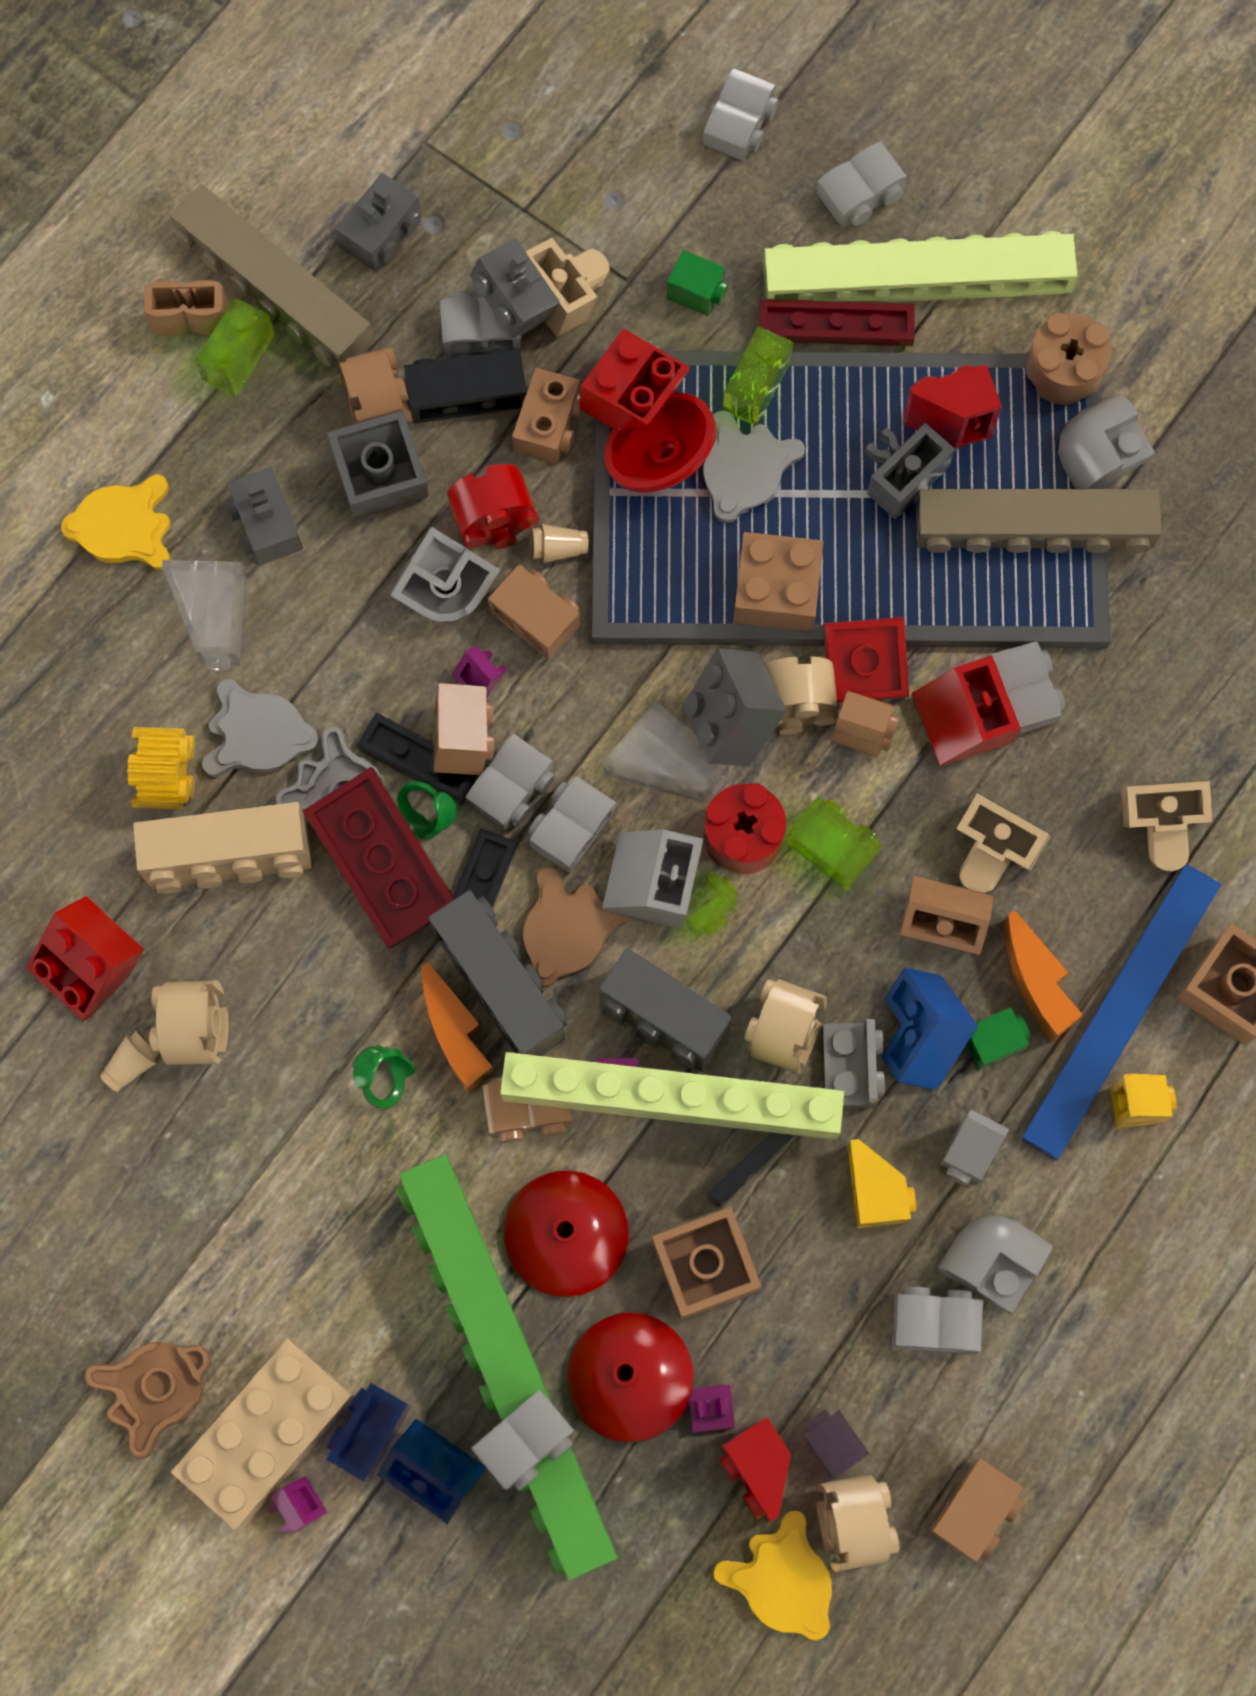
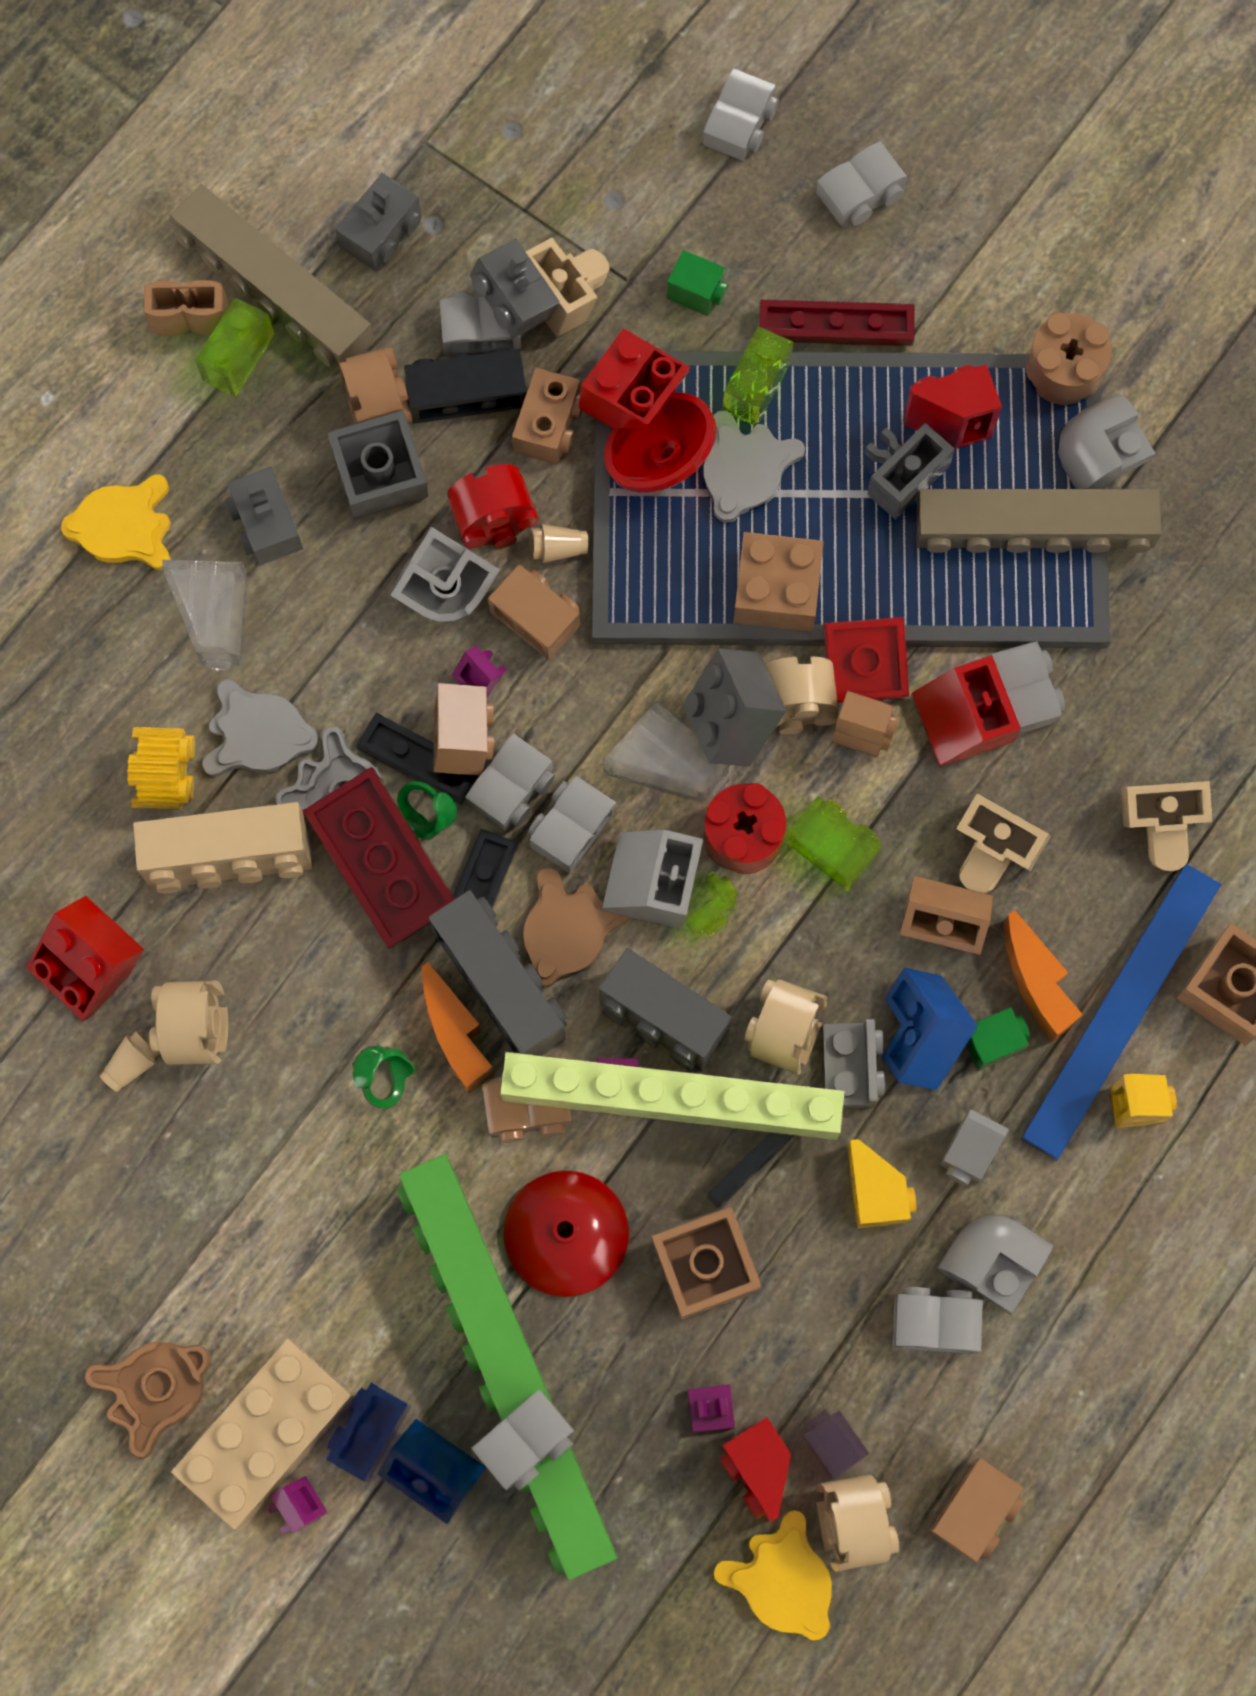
(655, 1393): red dish -> none
(922, 269): yellowish green brick -> none

